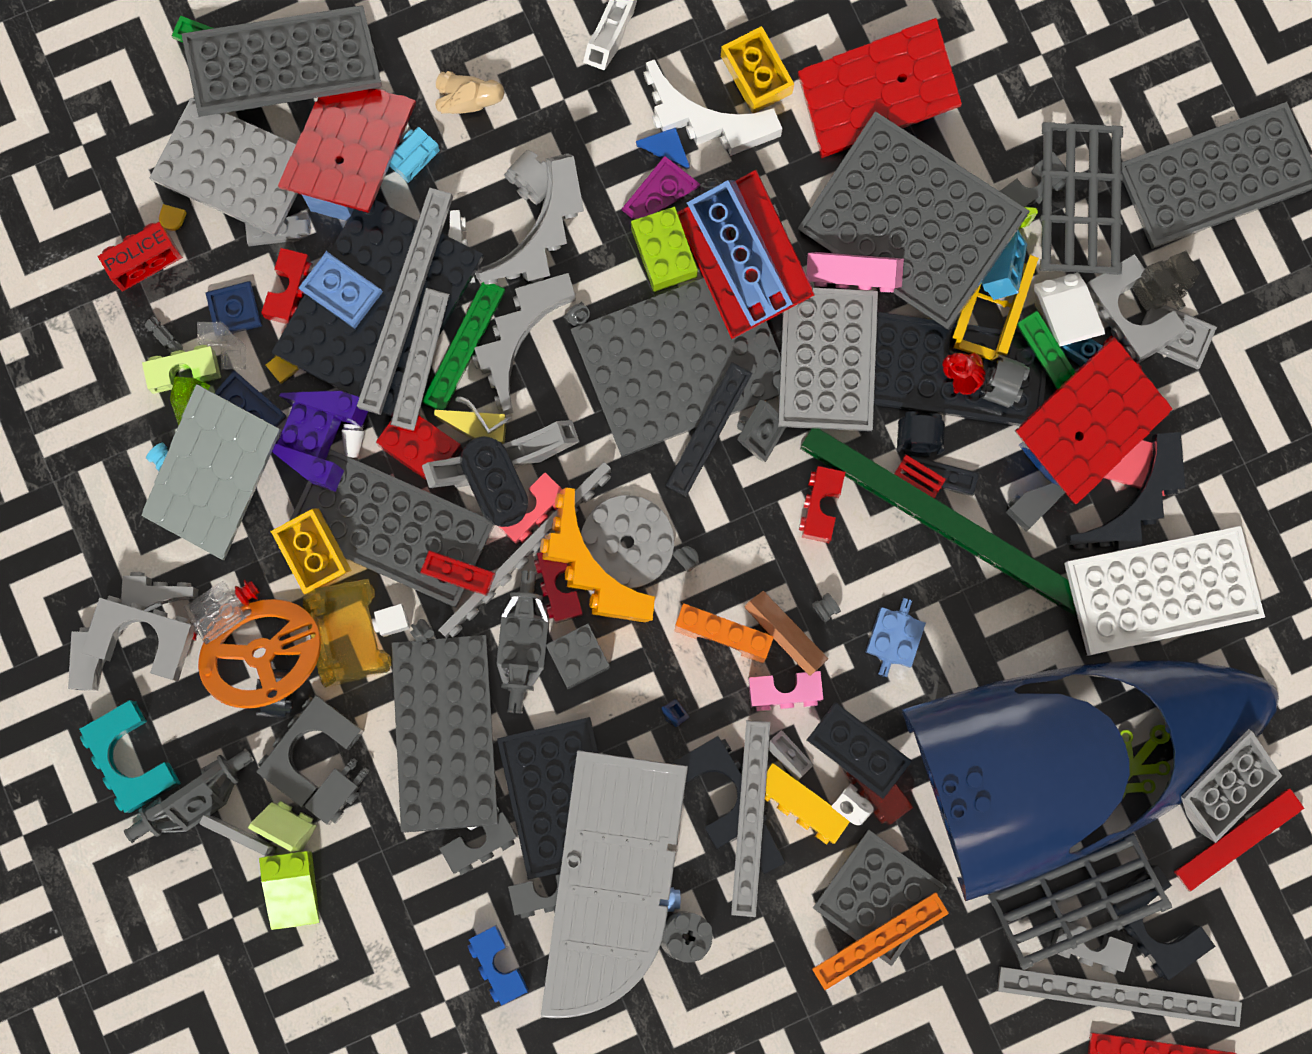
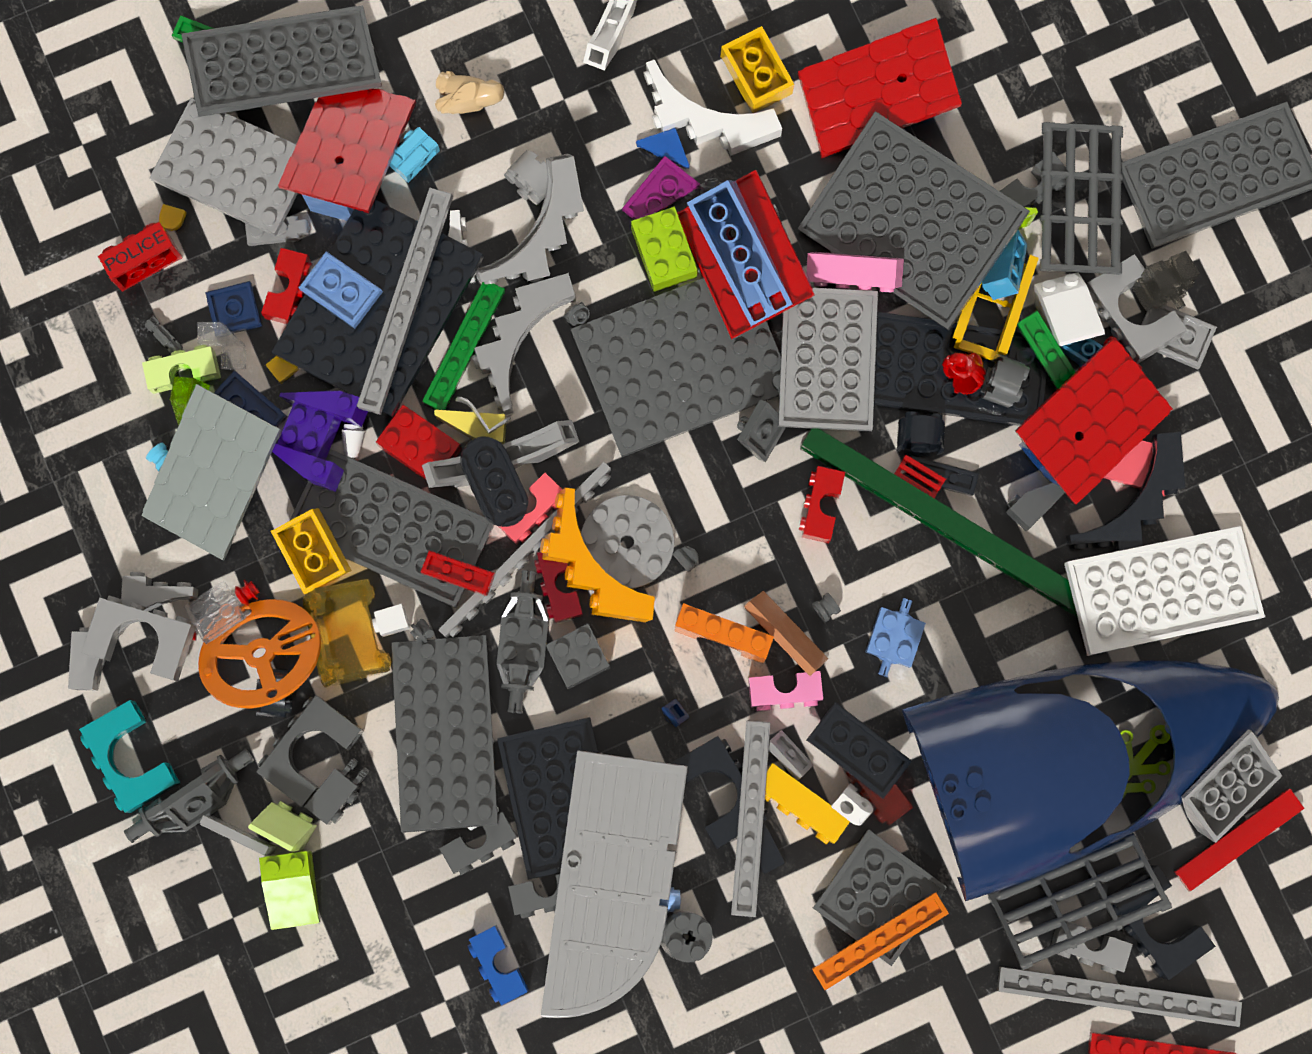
(419, 359): light grey tile -> none
(708, 429): black tile -> none

